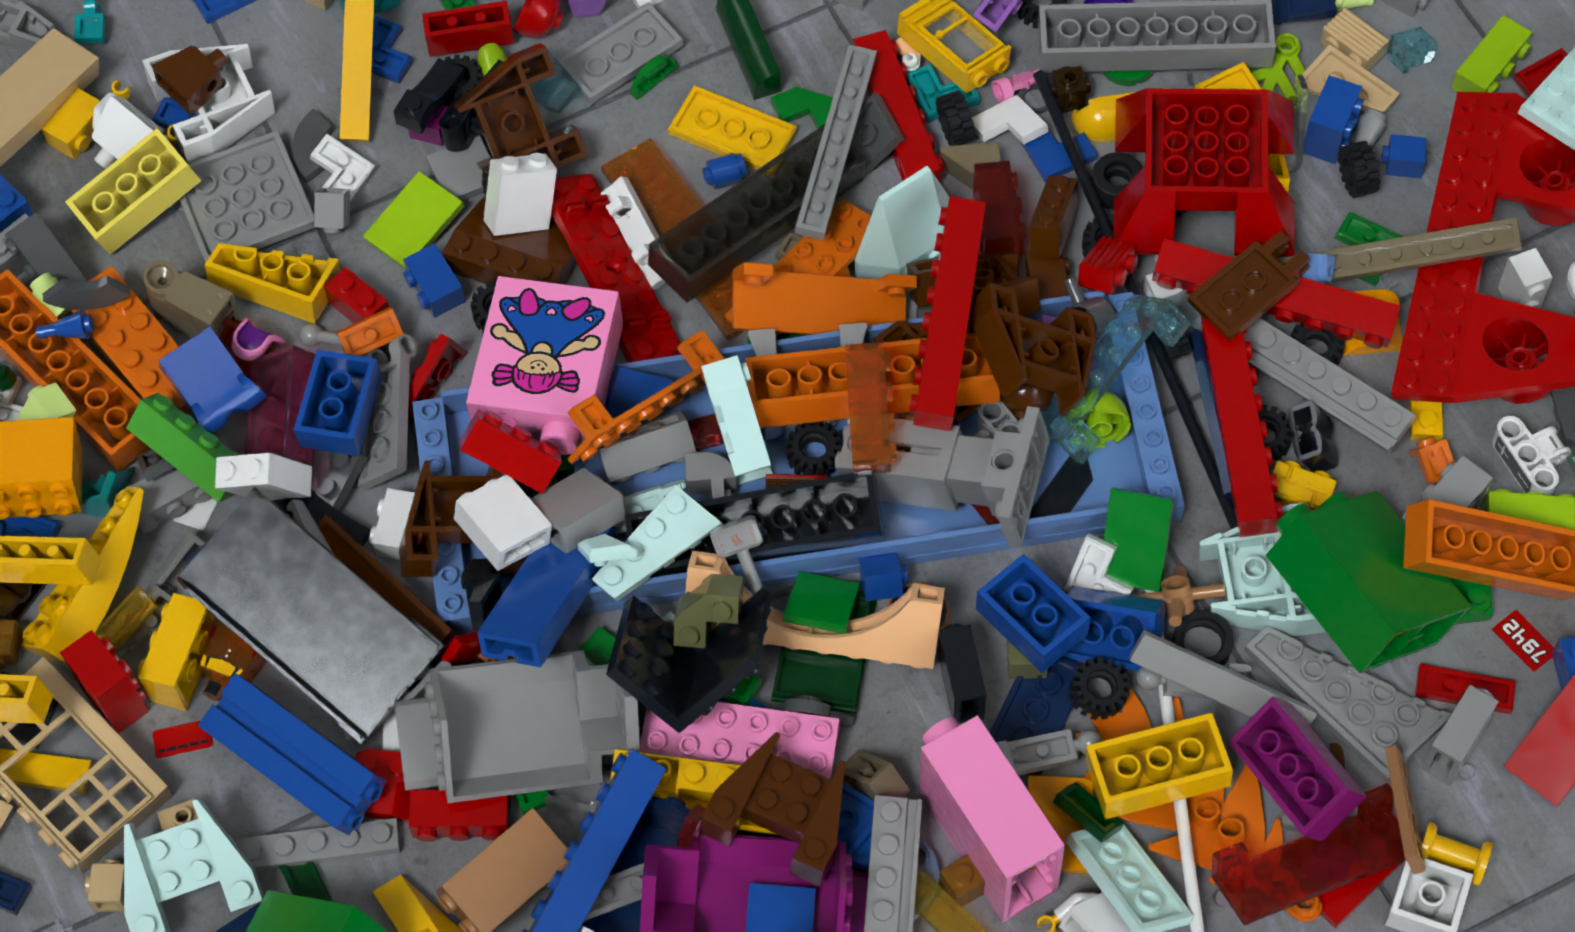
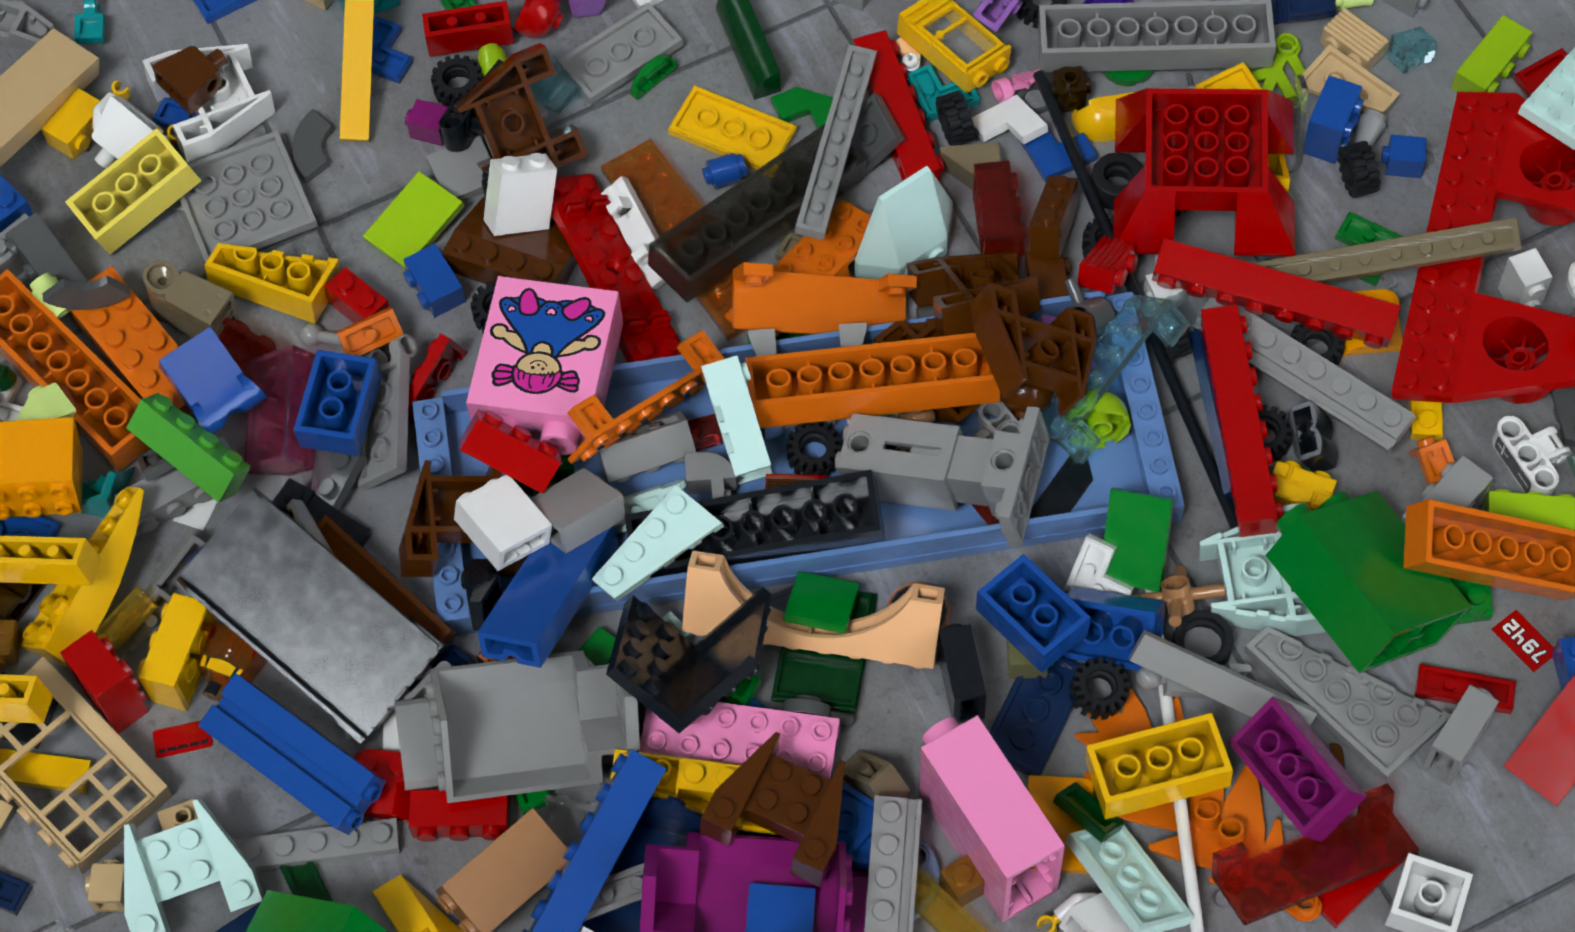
(73, 326): blue cone -> none
(251, 342): piece -> none
(268, 472): white brick -> none
(332, 209): light grey brick -> none
(347, 167): white tile -> none
(392, 516): white brick -> none
(429, 96): black slope -> none
(462, 649): red tile -> none
(605, 548): light aqua piece -> none
(632, 387): blue tile -> none
(691, 827): clear red tile -> none
(714, 600): olive brick -> none
(738, 538): light grey piece -> none
(868, 407): clear orange brick -> none
(882, 576): blue brick -> none
(949, 313): red brick -> none
(1046, 750): light grey plate -> none
(1248, 286): reddish brown tile -> none
(1320, 268): medium blue piece -> none
(1405, 810): medium nougat tile -> none
(1456, 853): yellow piece -> none

